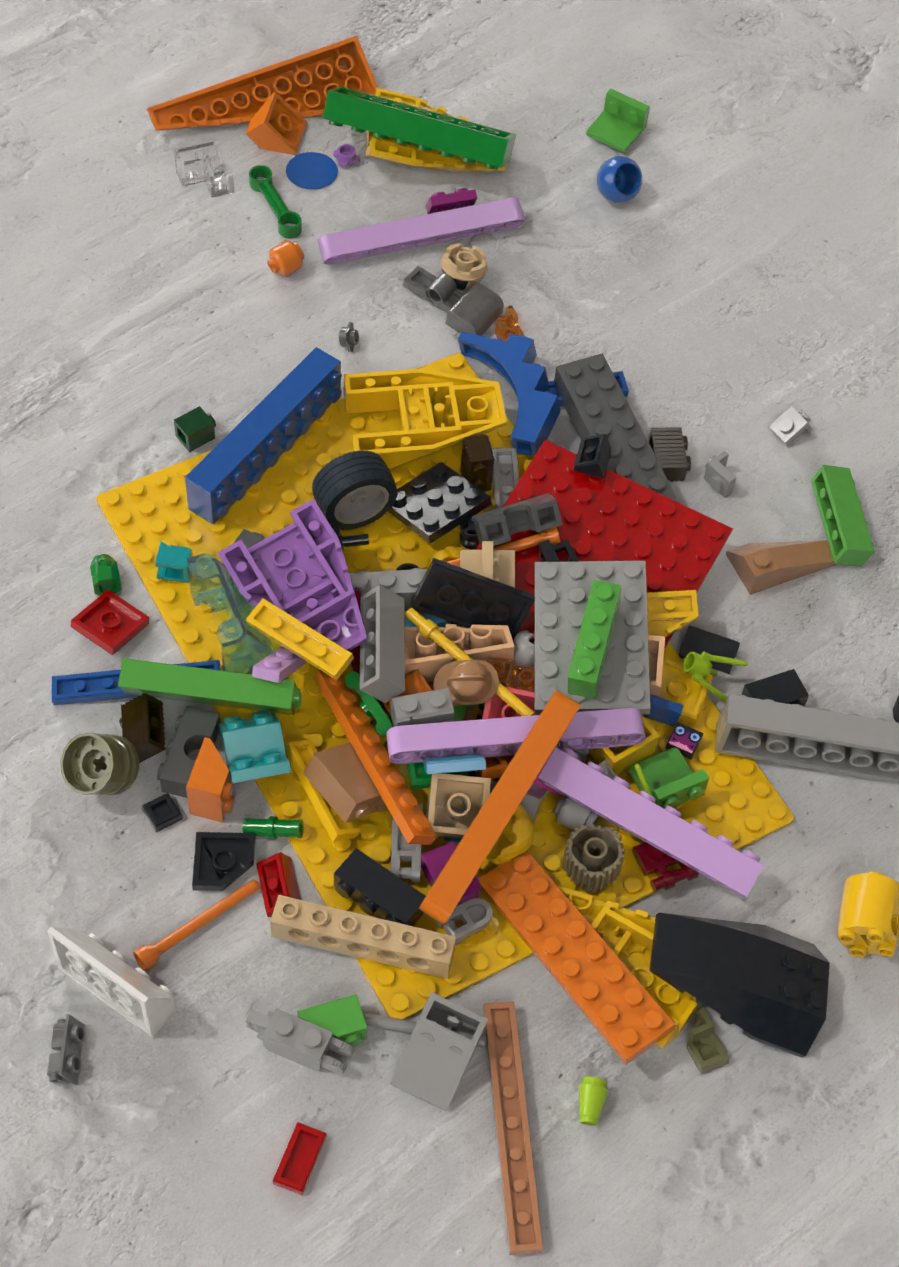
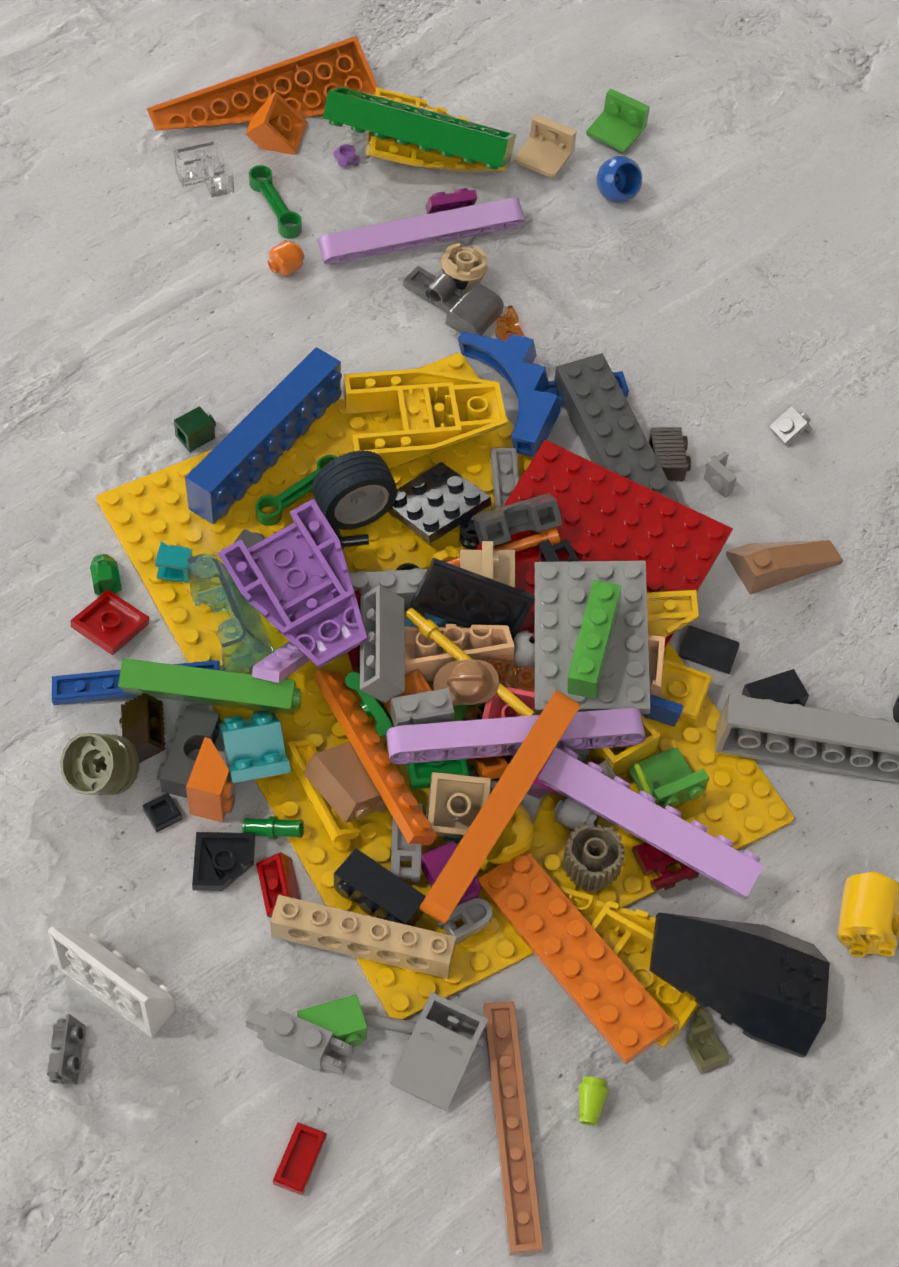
(148, 955): orange piece -> none
(288, 496): none -> green piece
(299, 639): yellow plate -> none
(311, 170): blue sticker -> none
(348, 336): dark grey plate -> none
(454, 763): dark azure tile -> none
(477, 461): dark brown brick -> none
(547, 147): none -> tan bracket
(593, 456): black slope -> none
(684, 739): tile -> none
(700, 666): lime plant -> none
(842, 516): bright green brick -> none

